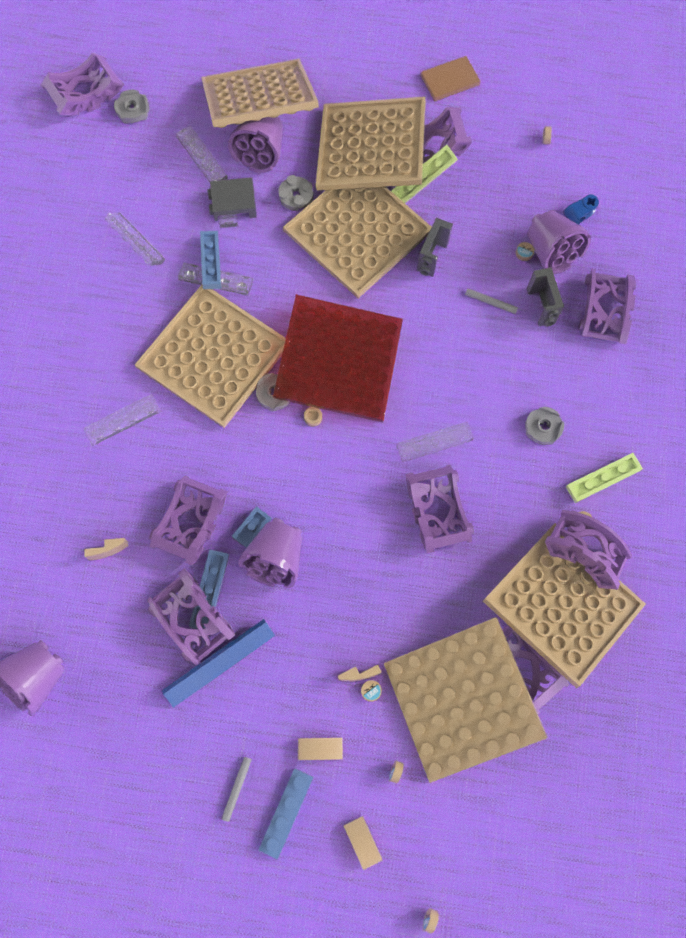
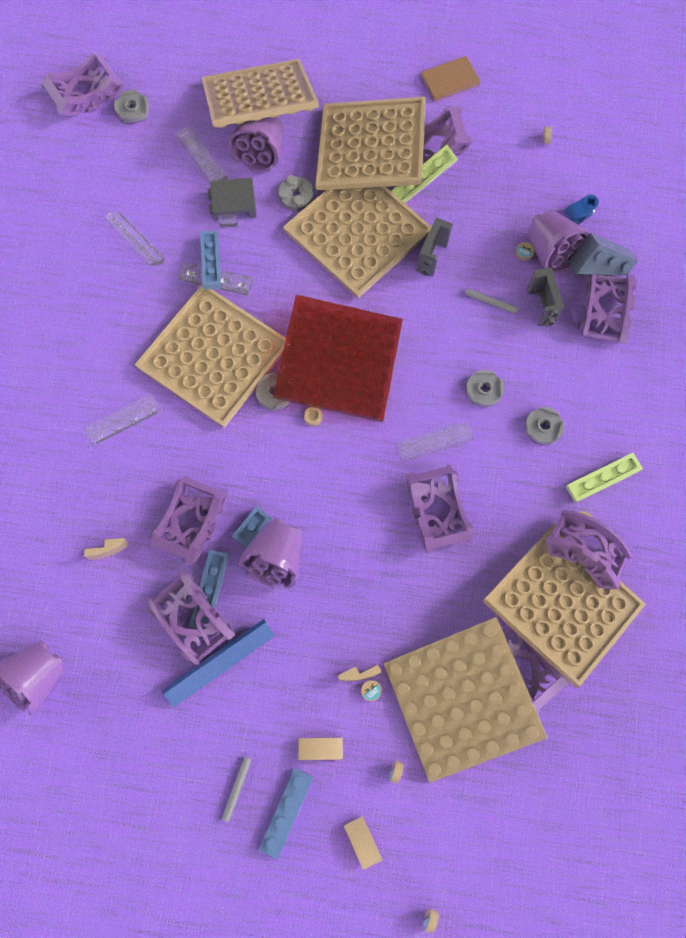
(481, 398): none -> light grey plate
(602, 257): none -> sand blue wedge

